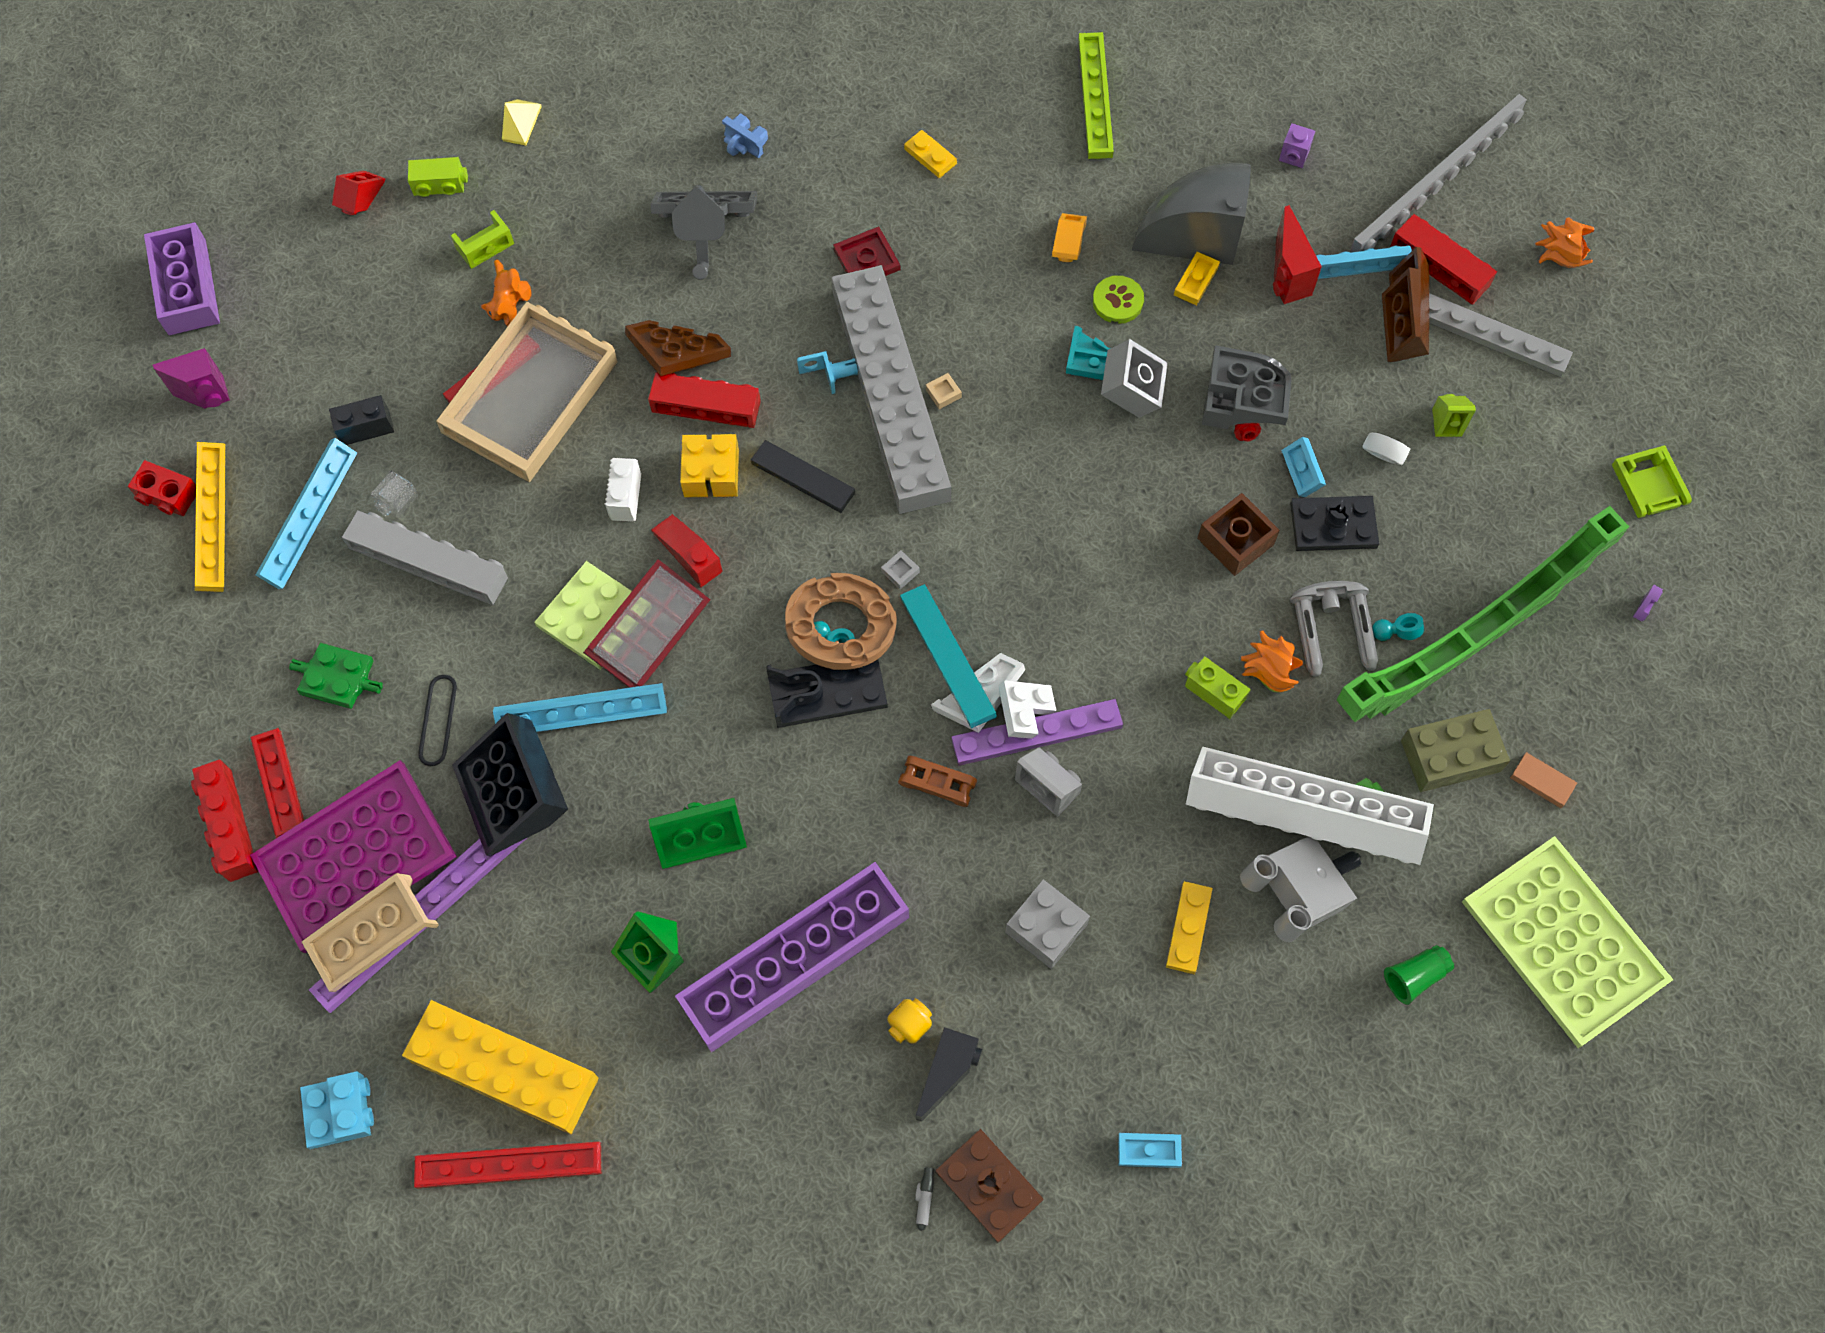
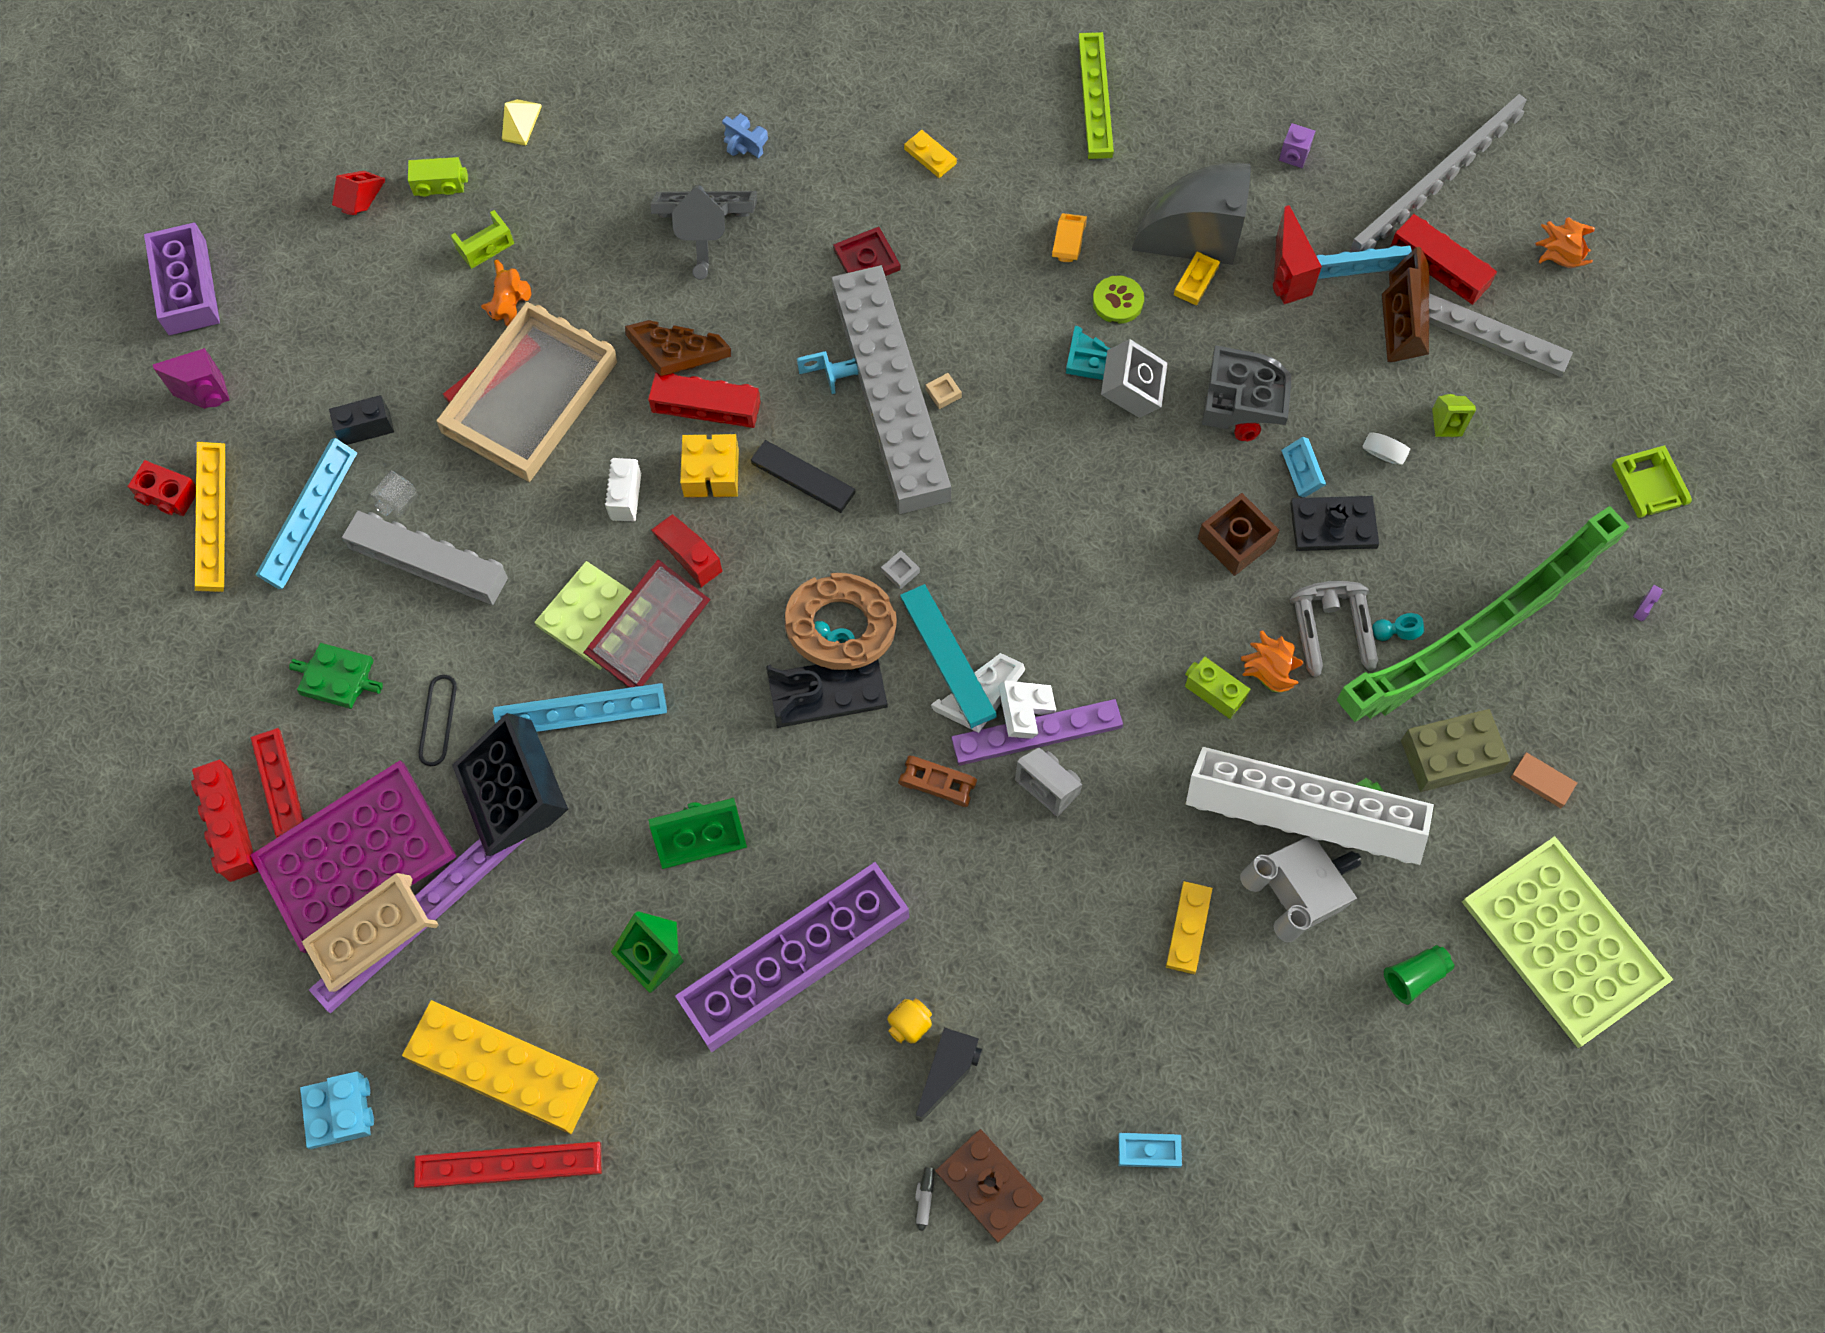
(1047, 924): light grey brick -> none

